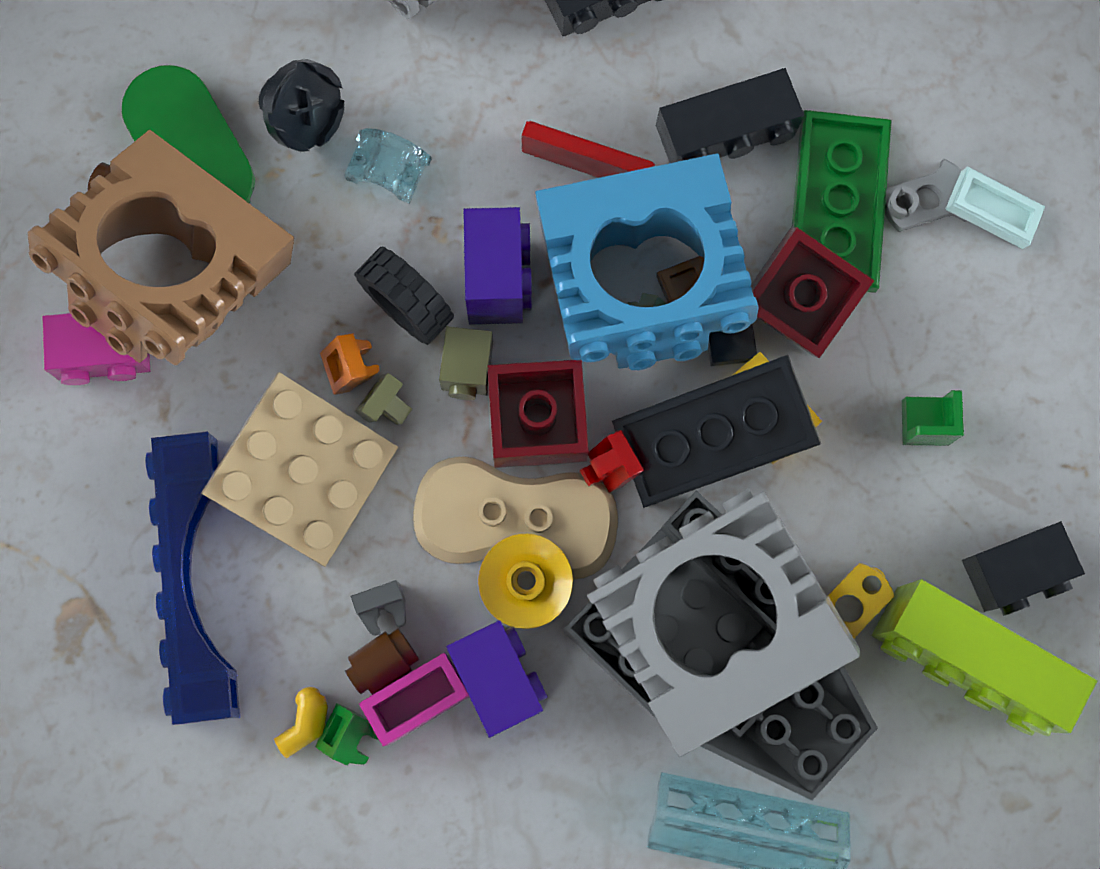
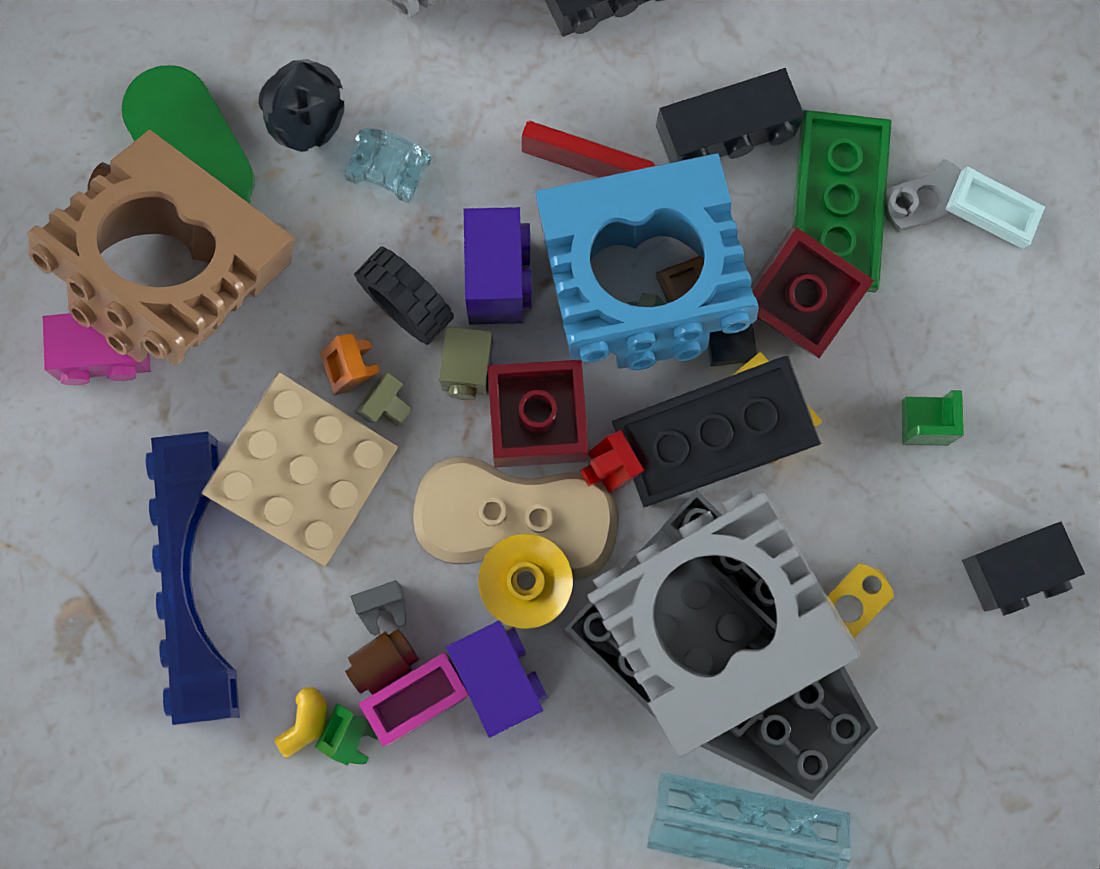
(983, 659): lime brick -> none

